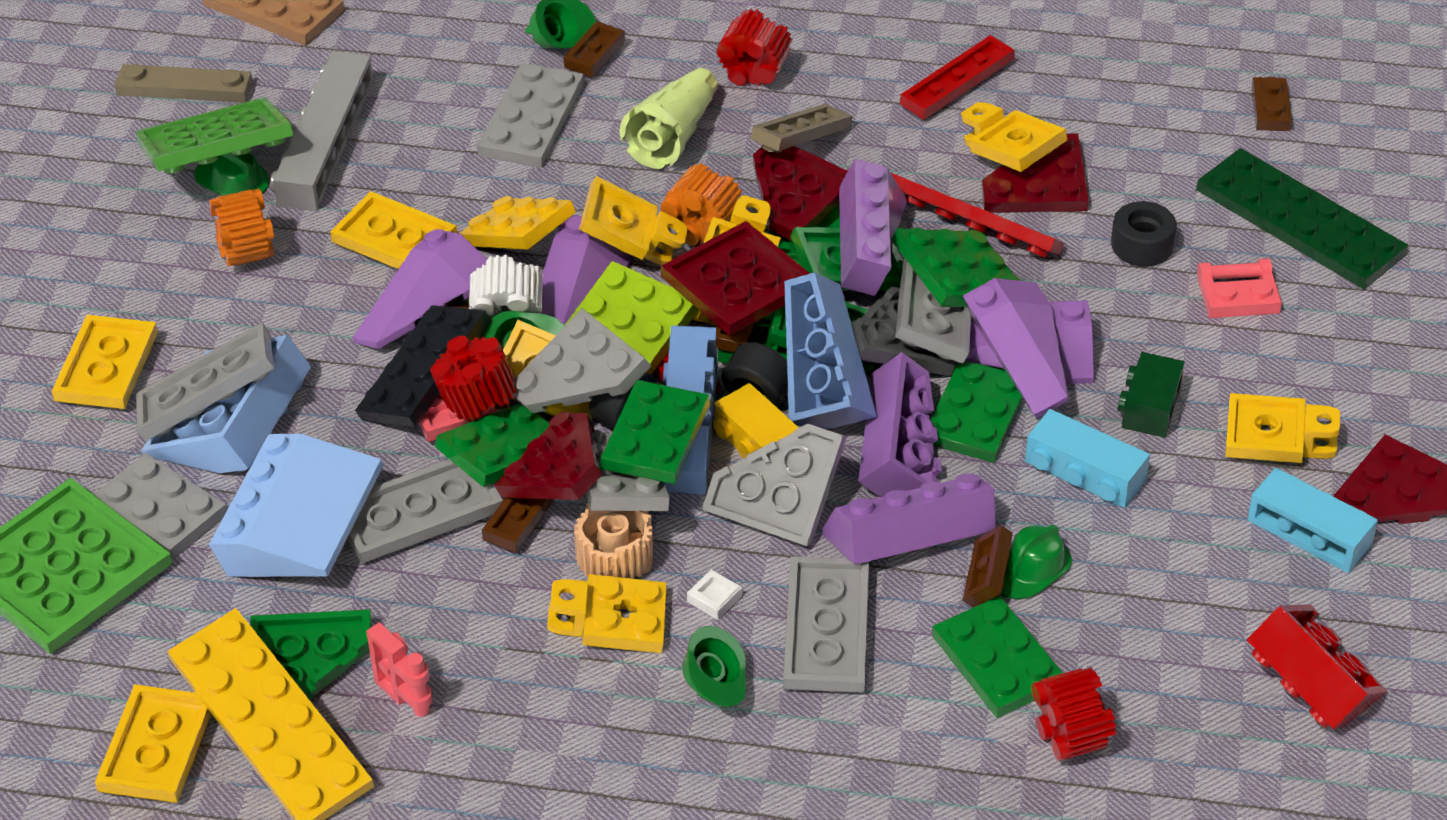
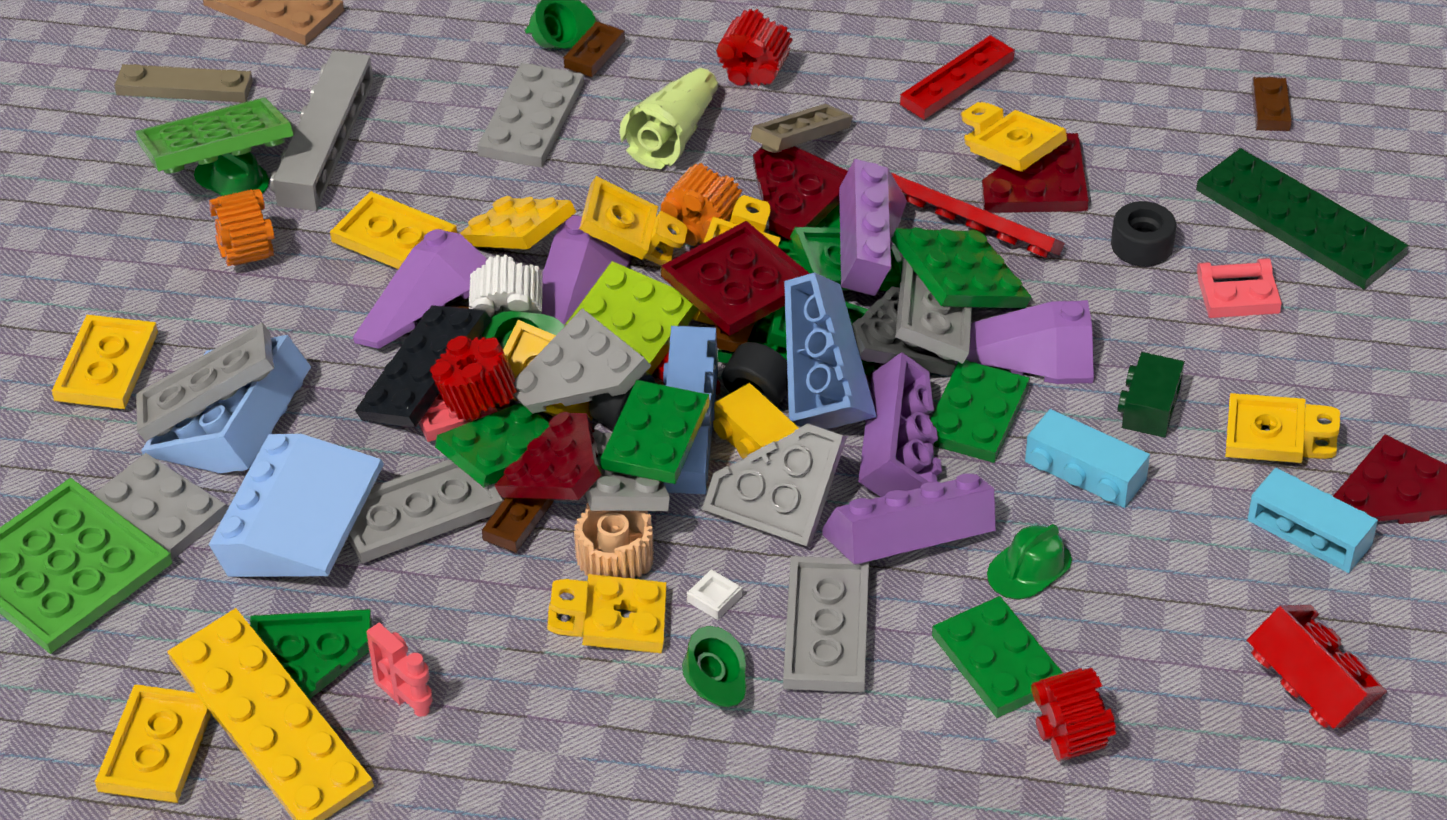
(988, 566): reddish brown plate -> none
(1024, 339): medium lavender wedge -> none

